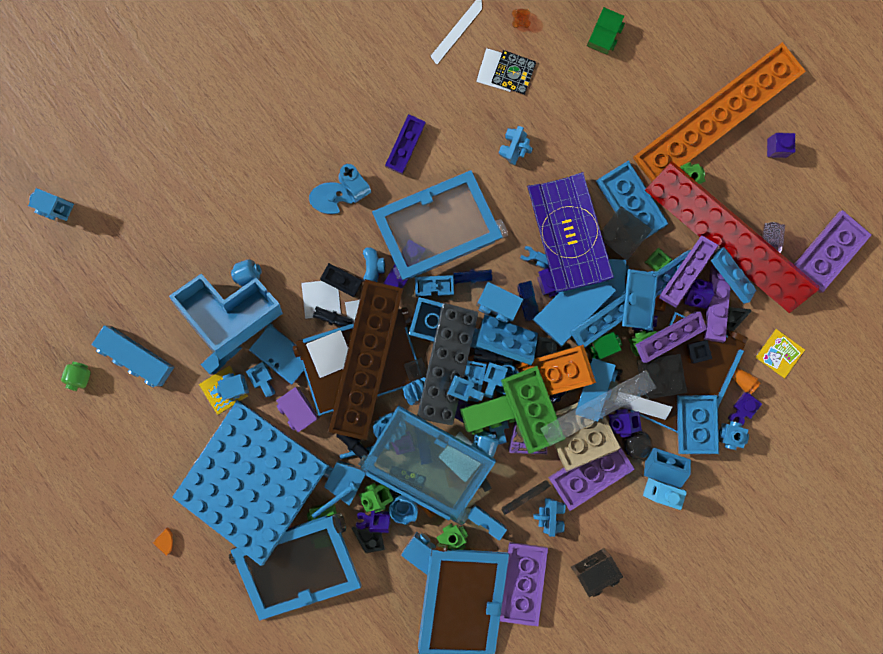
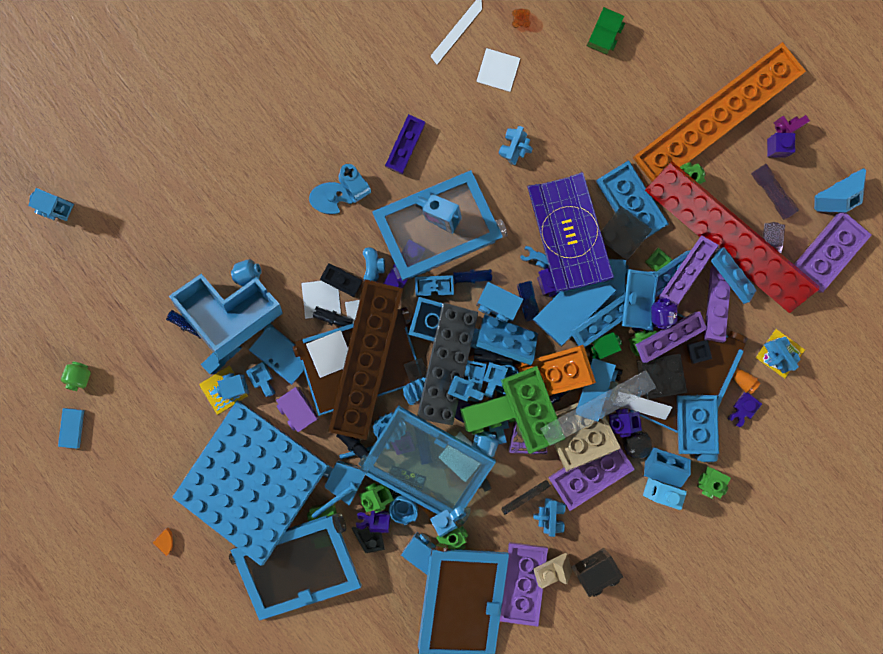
(71, 428): none -> dark azure tile
(133, 356): dark azure brick -> none
(181, 322): none -> clear blue pin
(440, 212): none -> dark azure torso
(445, 521): none -> dark azure plate
(482, 518): dark azure piece -> none
(513, 72): sticker -> none
(545, 346): pearl dark grey plate -> none
(553, 570): none -> tan slope
(664, 313): none -> dark purple head
(699, 294): dark purple brick -> none
(706, 457): none -> dark azure tile
(713, 483): none -> bright green brick
(733, 435): dark azure brick -> none
(736, 316): pearl dark grey piece -> none
(780, 355): none -> dark azure hips
(783, 203): none -> clear purple axle
(794, 124): none -> magenta bracket
(843, 194): none -> dark azure slope

